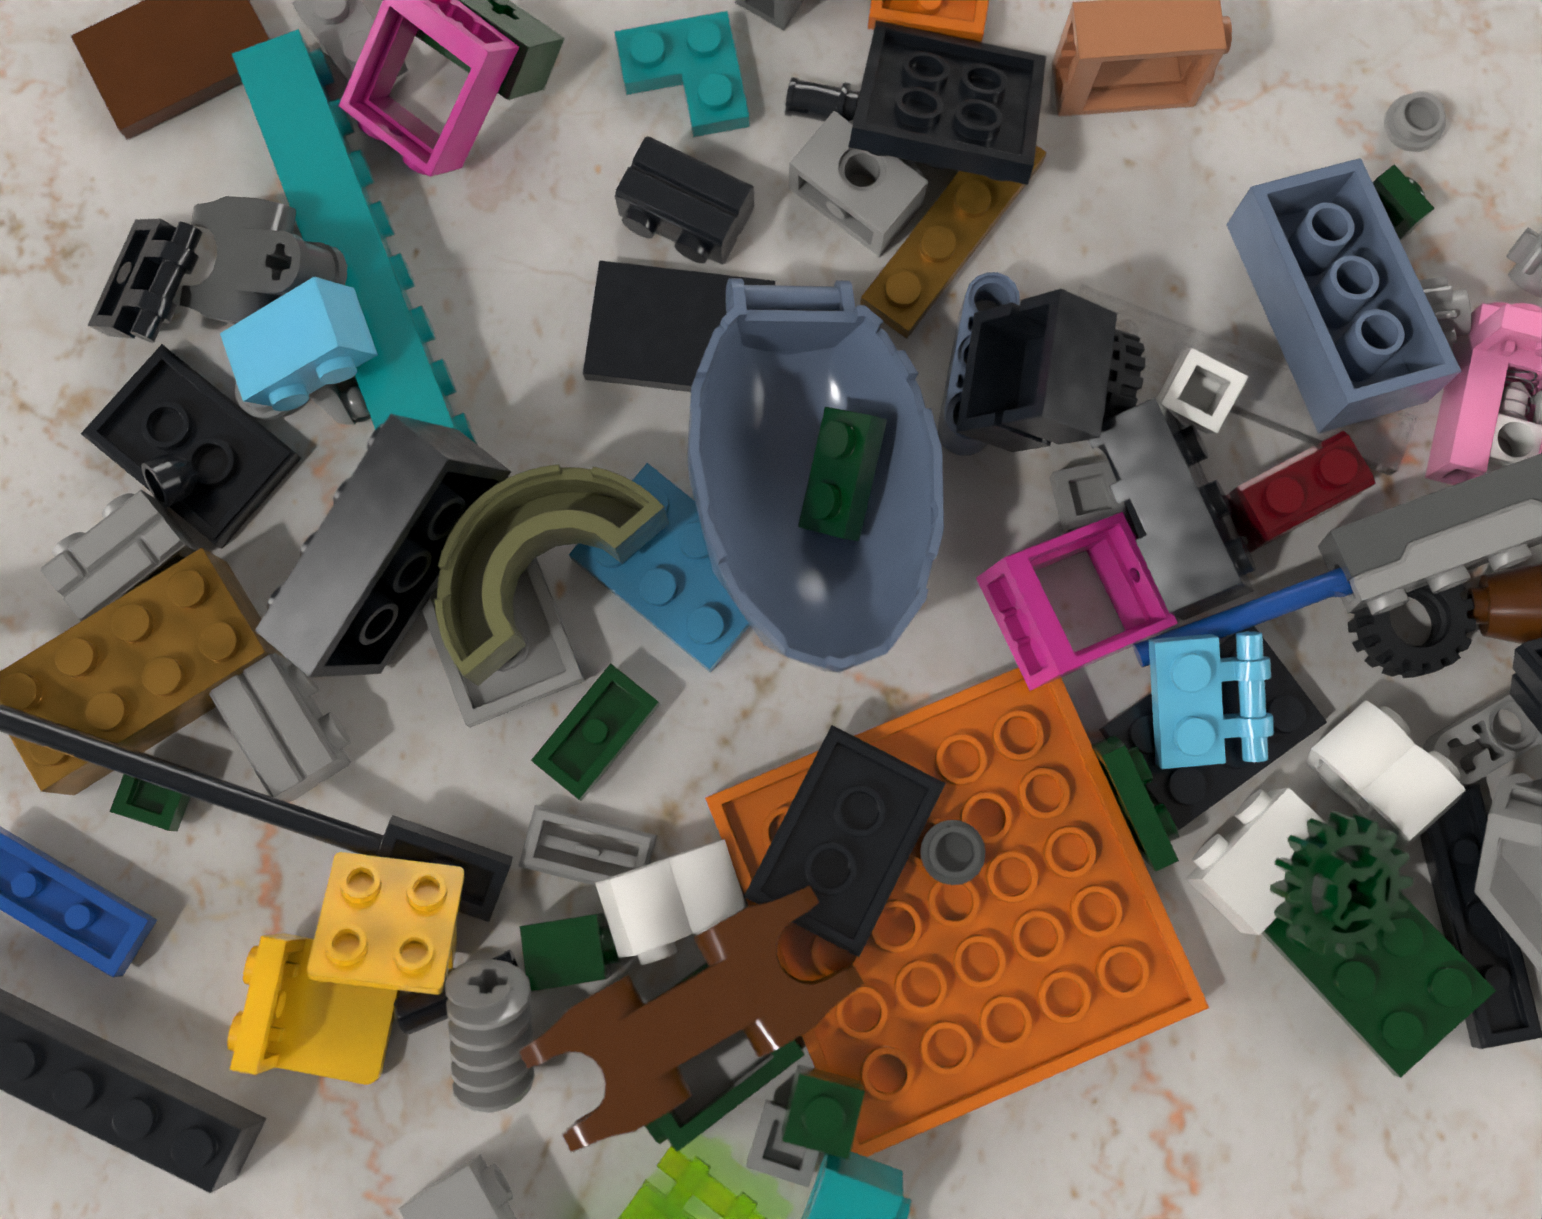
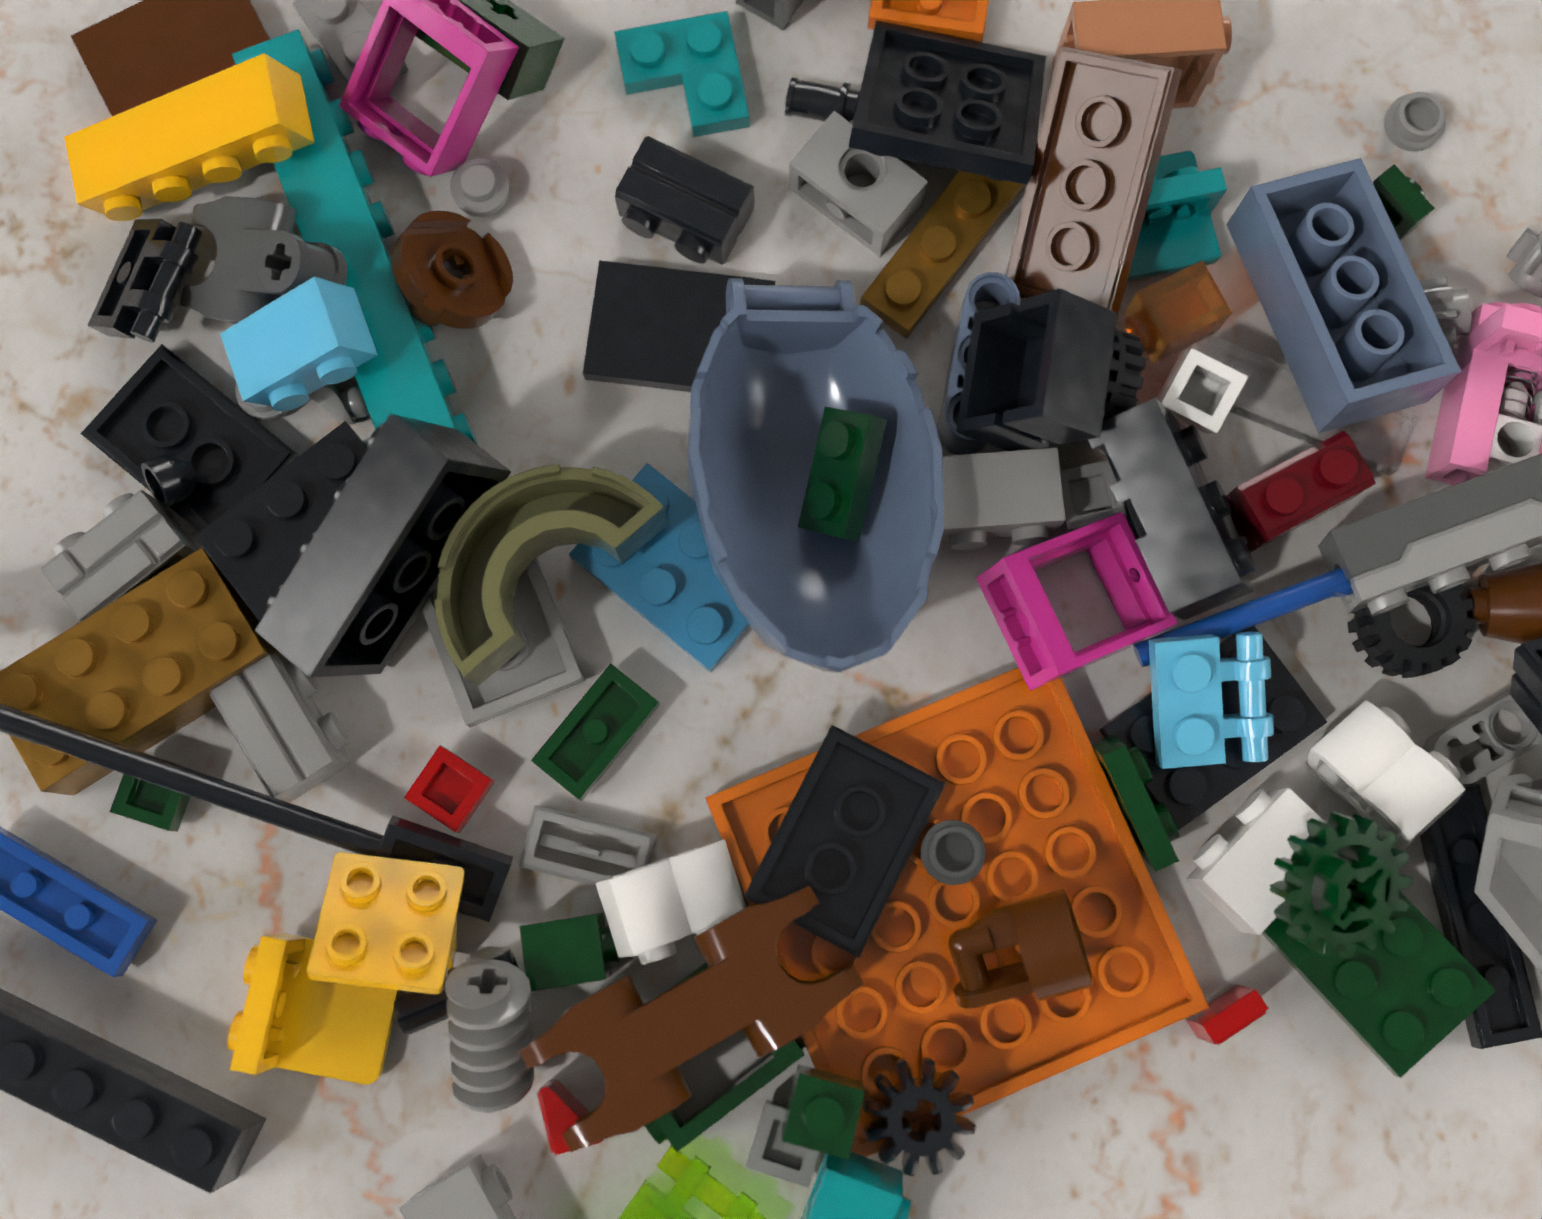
(190, 139): none -> yellow brick
(264, 532): none -> black wedge
(434, 292): none -> reddish brown plate
(449, 789): none -> red plate
(480, 187): none -> light grey plate
(559, 1111): none -> red slope
(931, 1135): none -> black gear
(1002, 497): none -> light grey brick
(1048, 944): none -> reddish brown piece
(1091, 175): none -> tile
(1177, 312): none -> clear orange brick
(1178, 218): none -> teal bracket
(1228, 1014): none -> red tile

